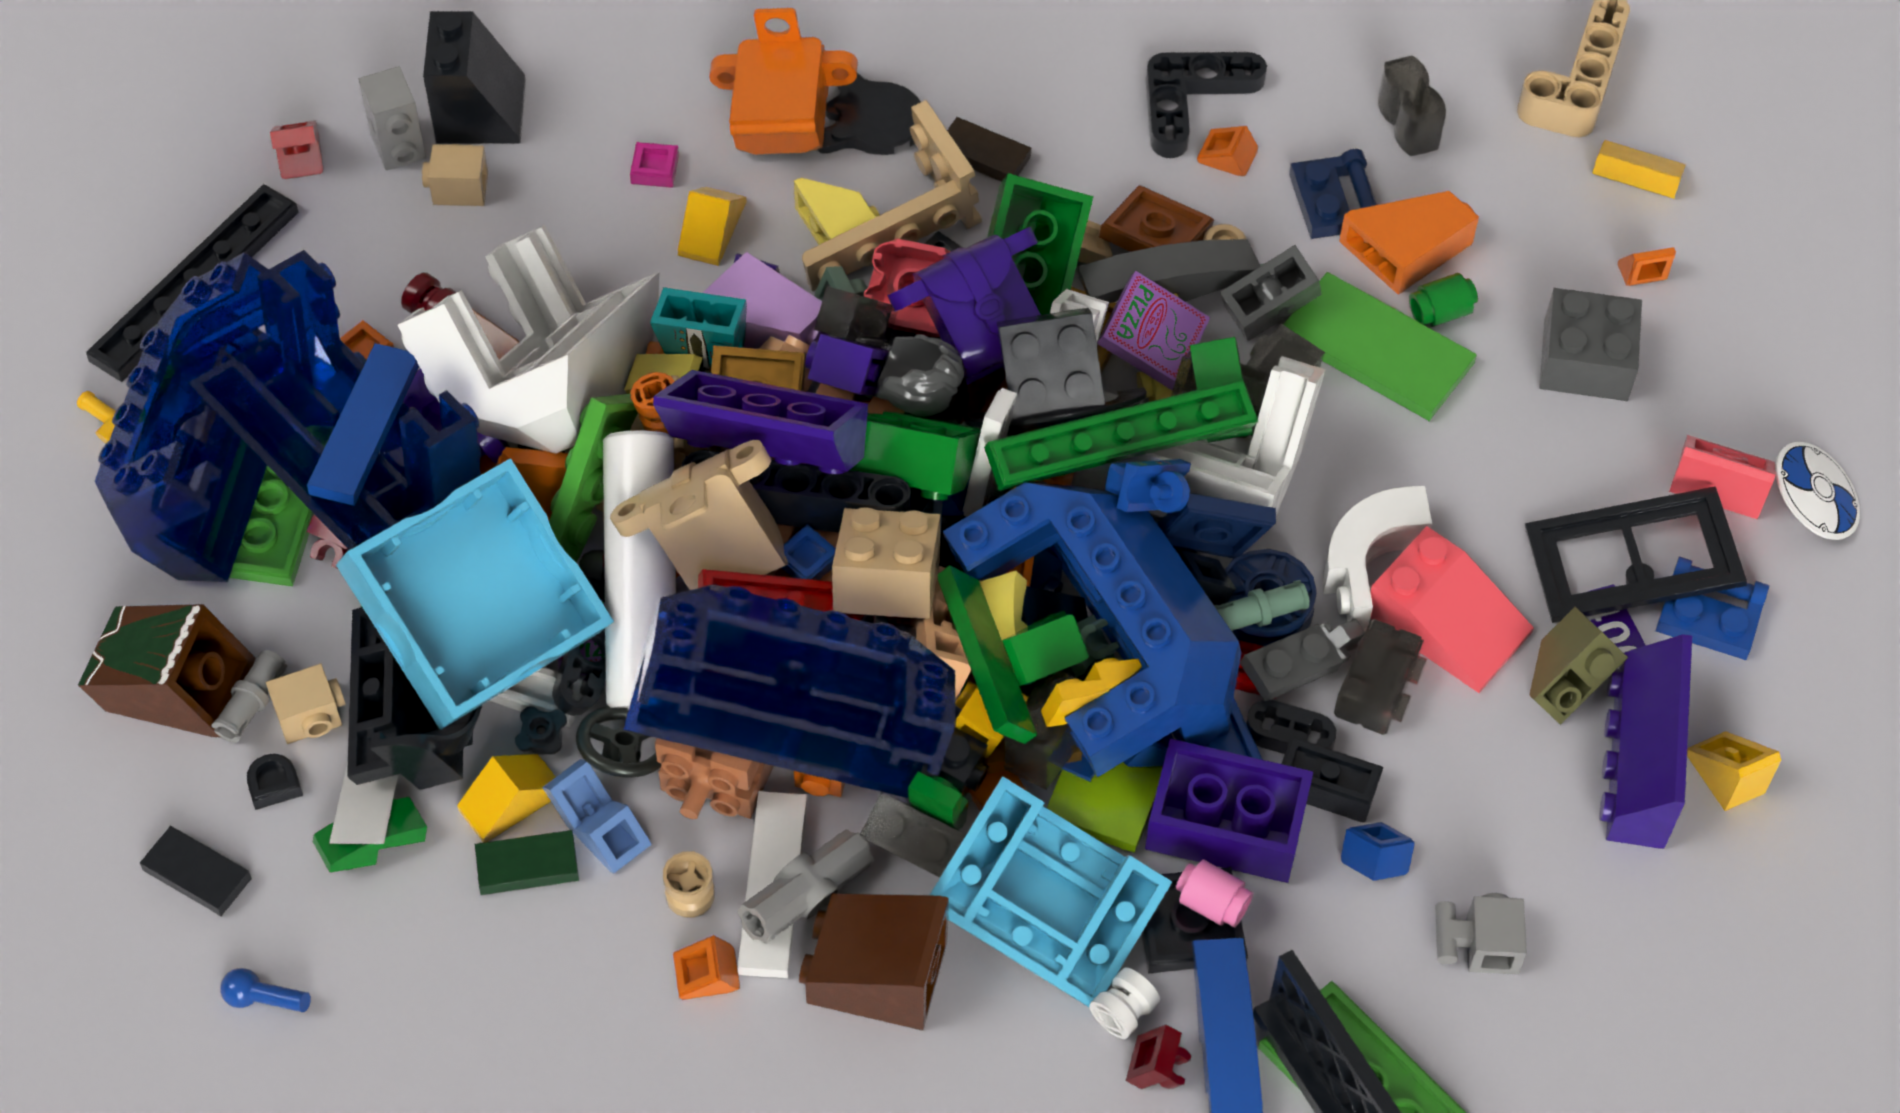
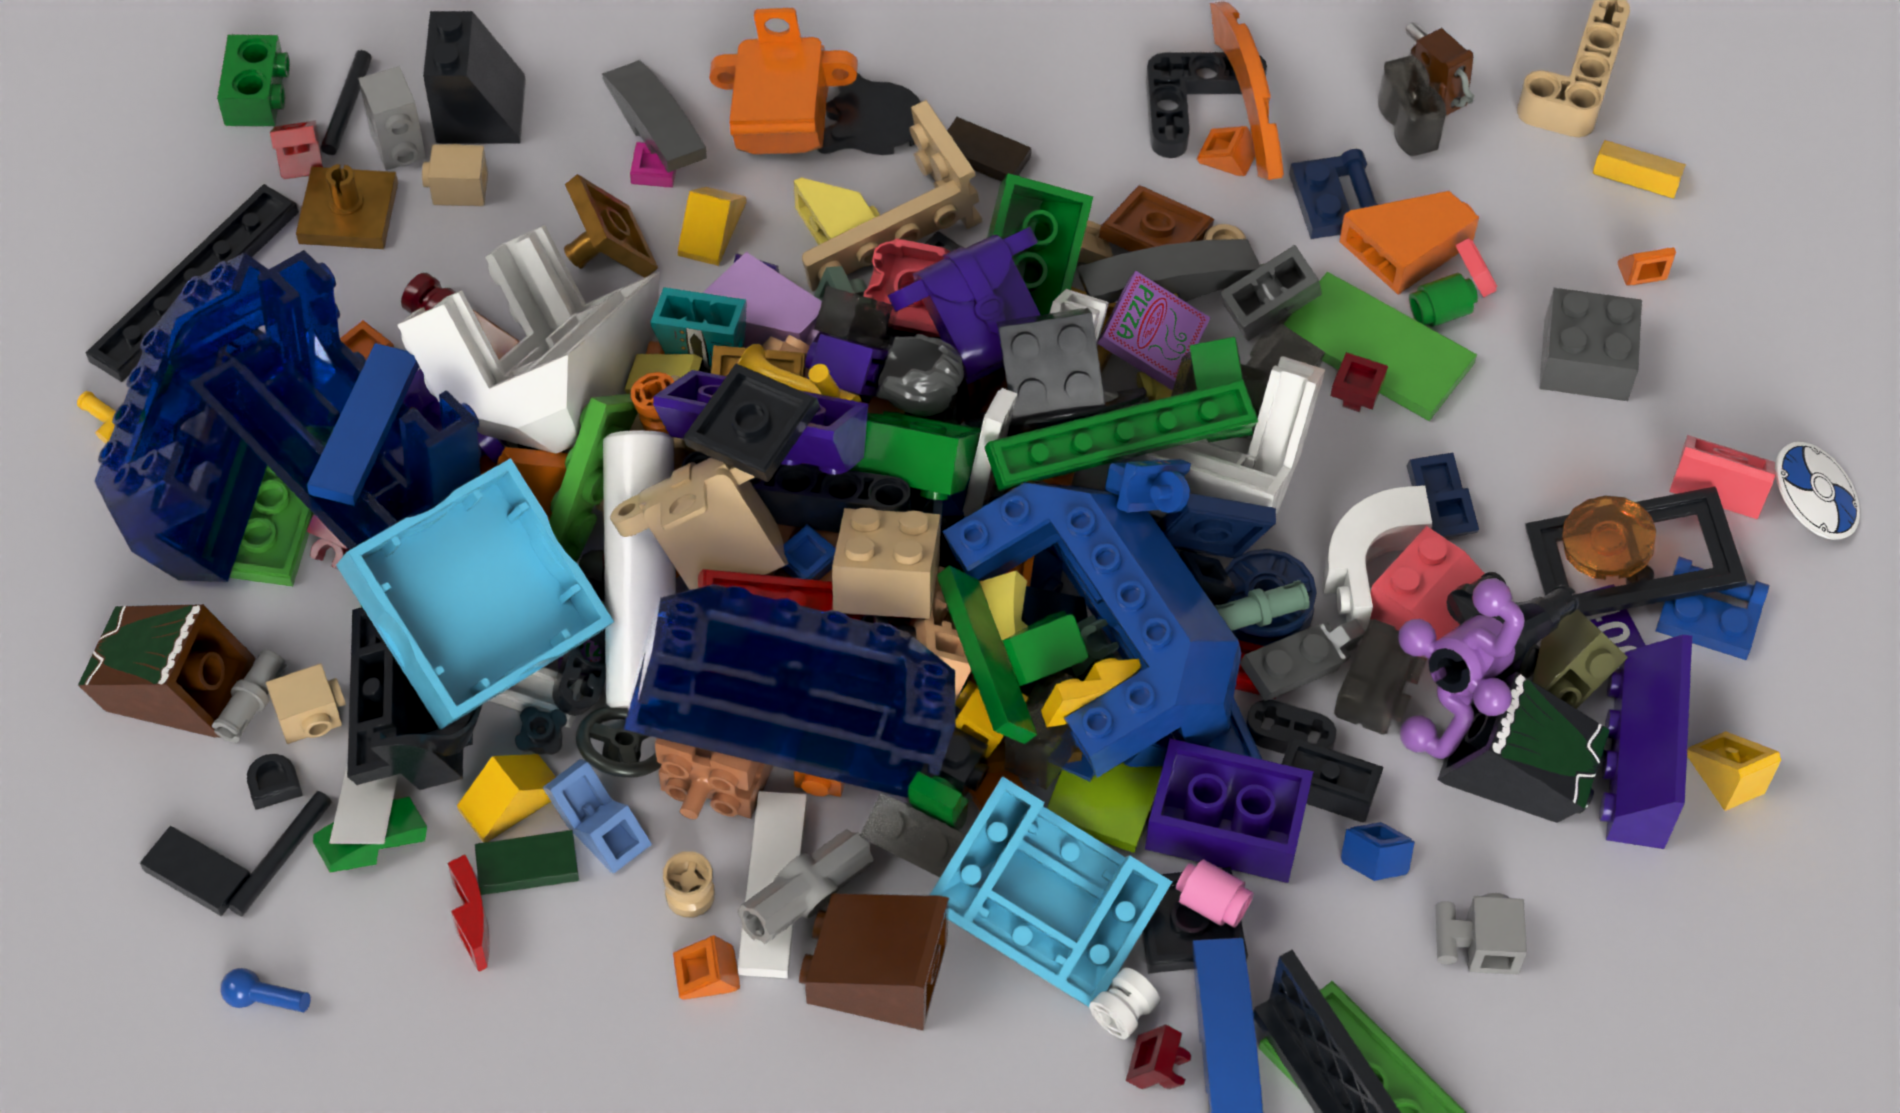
(252, 80): none -> green brick
(279, 853): none -> black bar
(345, 103): none -> black bar
(347, 207): none -> pearl gold tile
(471, 917): none -> red slope
(608, 229): none -> pearl gold tile
(655, 115): none -> dark grey slope
(751, 422): none -> black tile
(819, 375): none -> yellow piece
(1243, 55): none -> orange tile
(1358, 382): none -> dark red tile
(1446, 63): none -> reddish brown piece
(1447, 499): none -> dark blue slope
(1477, 267): none -> coral tile
(1478, 654): none -> medium lavender wheel
(1531, 756): none -> black slope
(1609, 537): none -> clear orange tile

